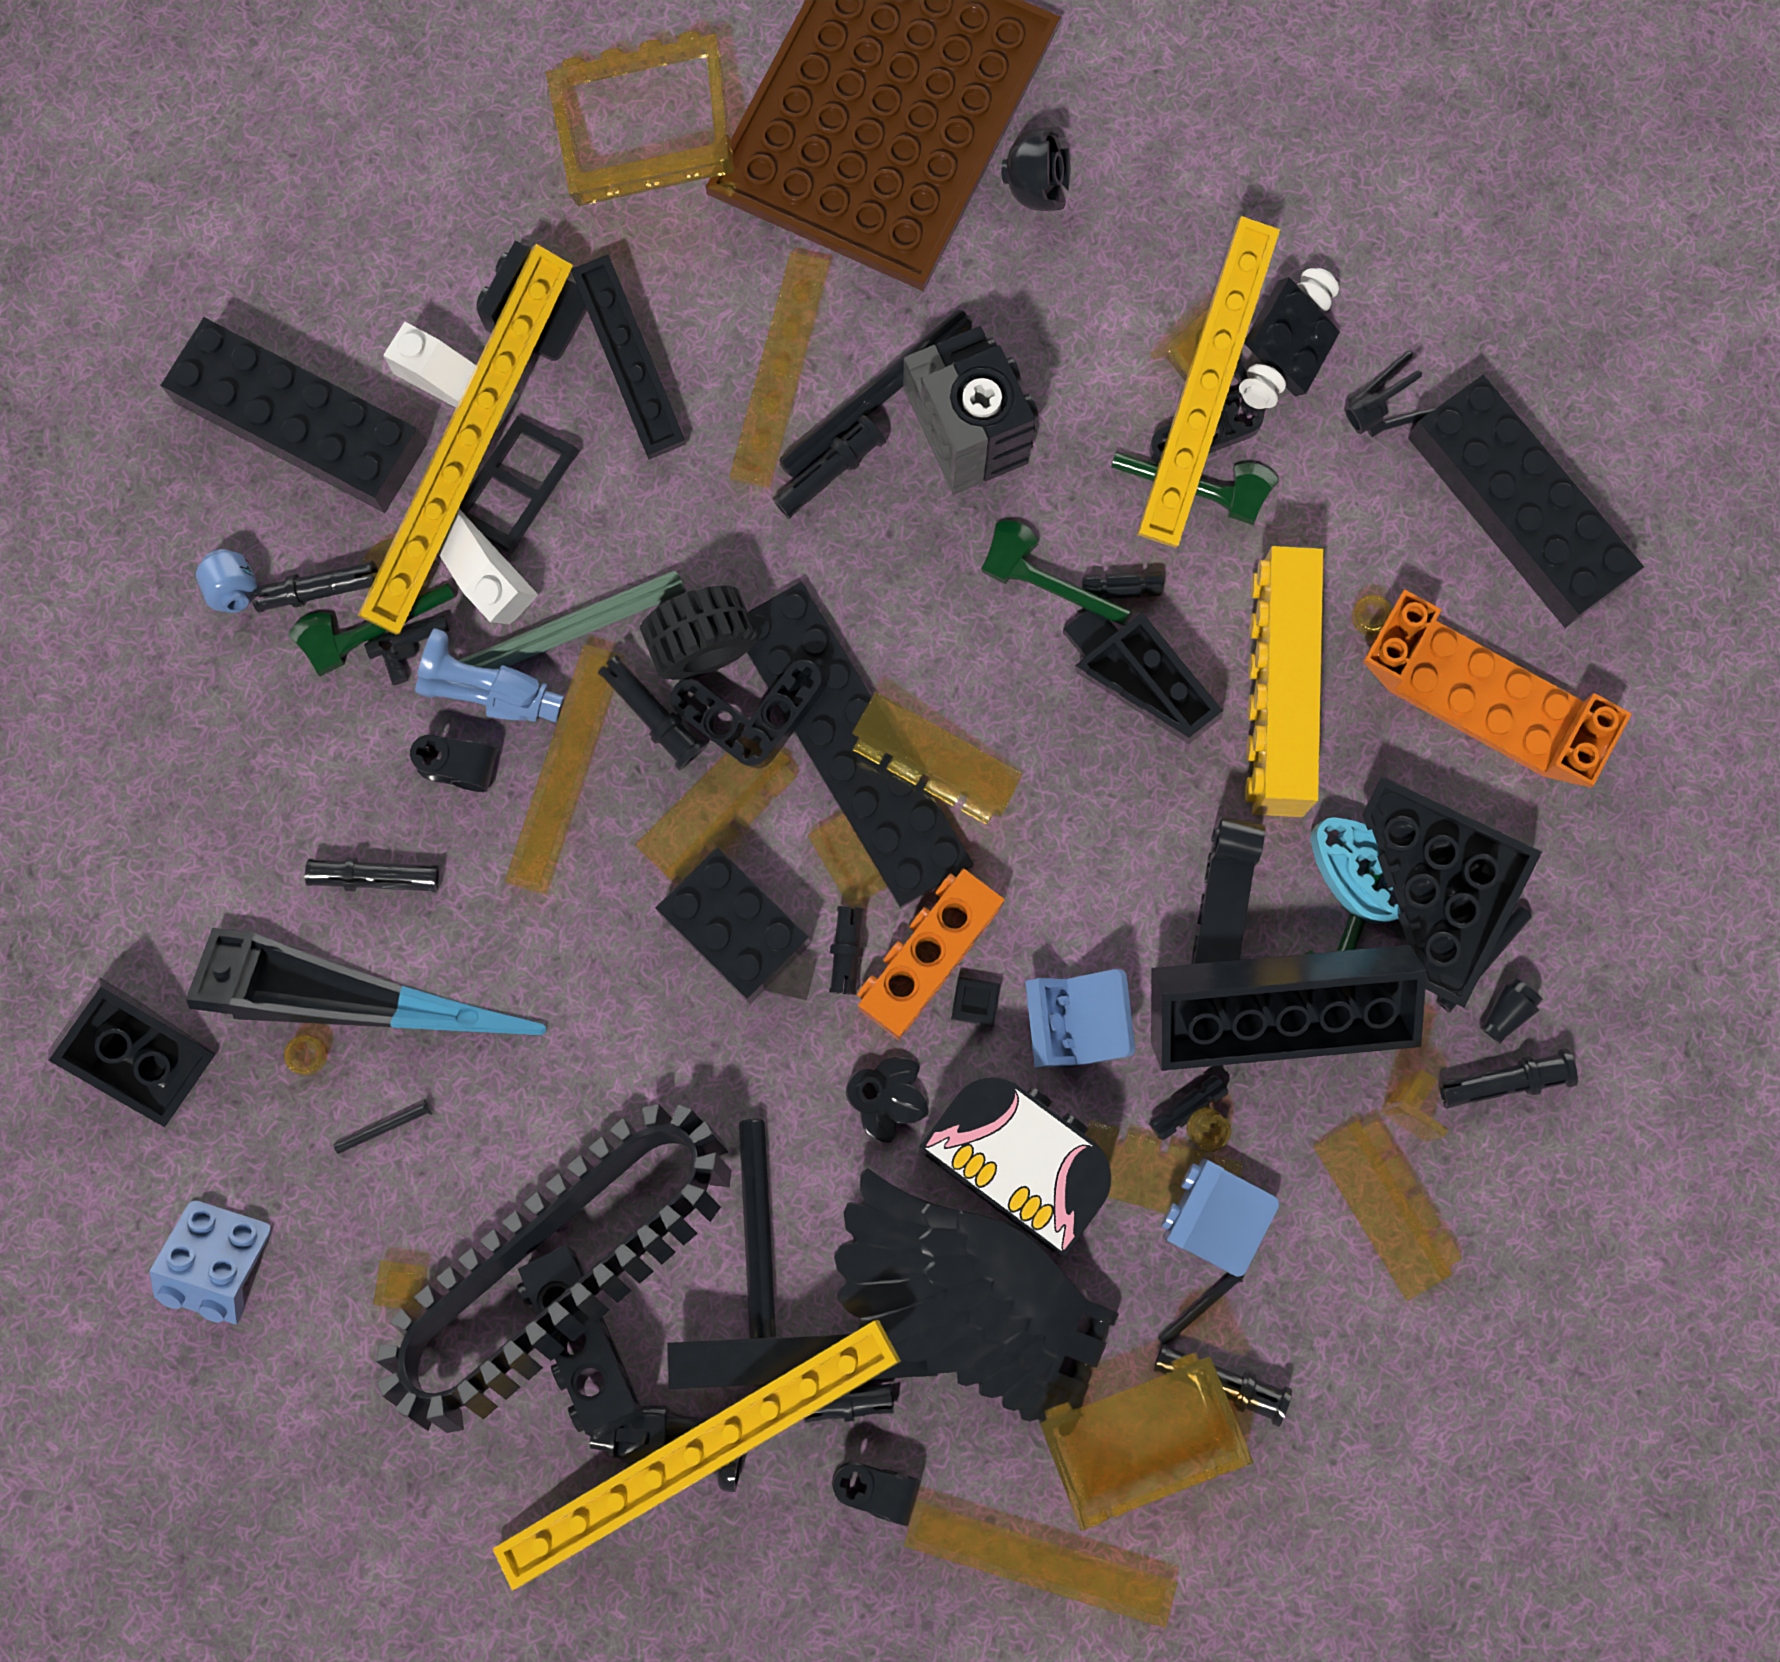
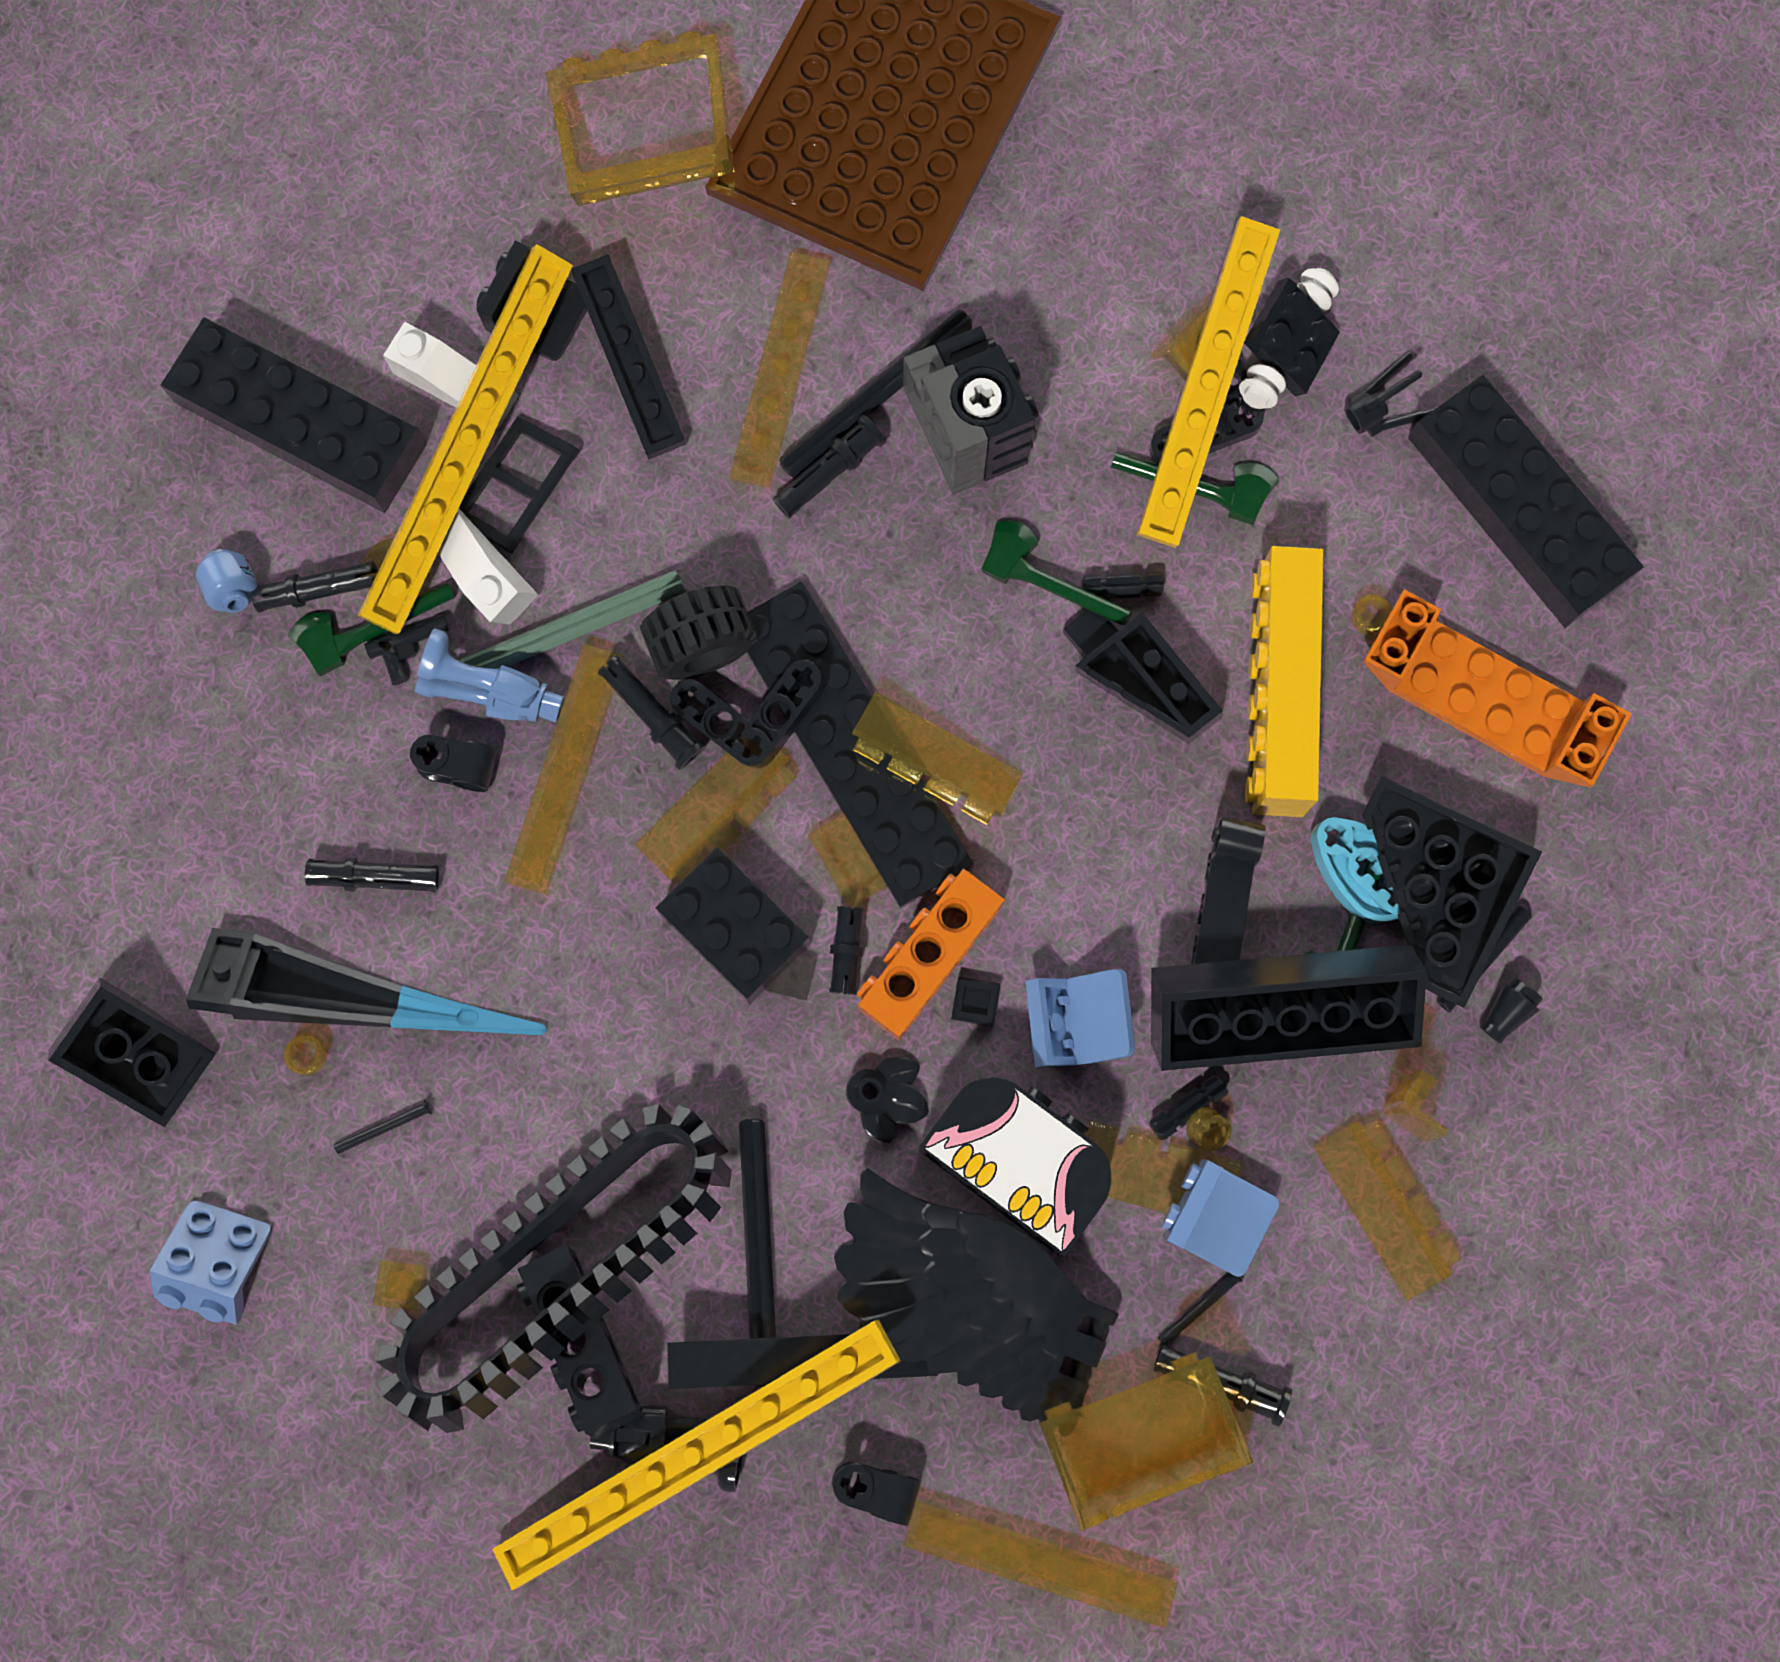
(857, 1403): black pin -> none
(1034, 165): black cylinder -> none
(1527, 1076): black pin -> none

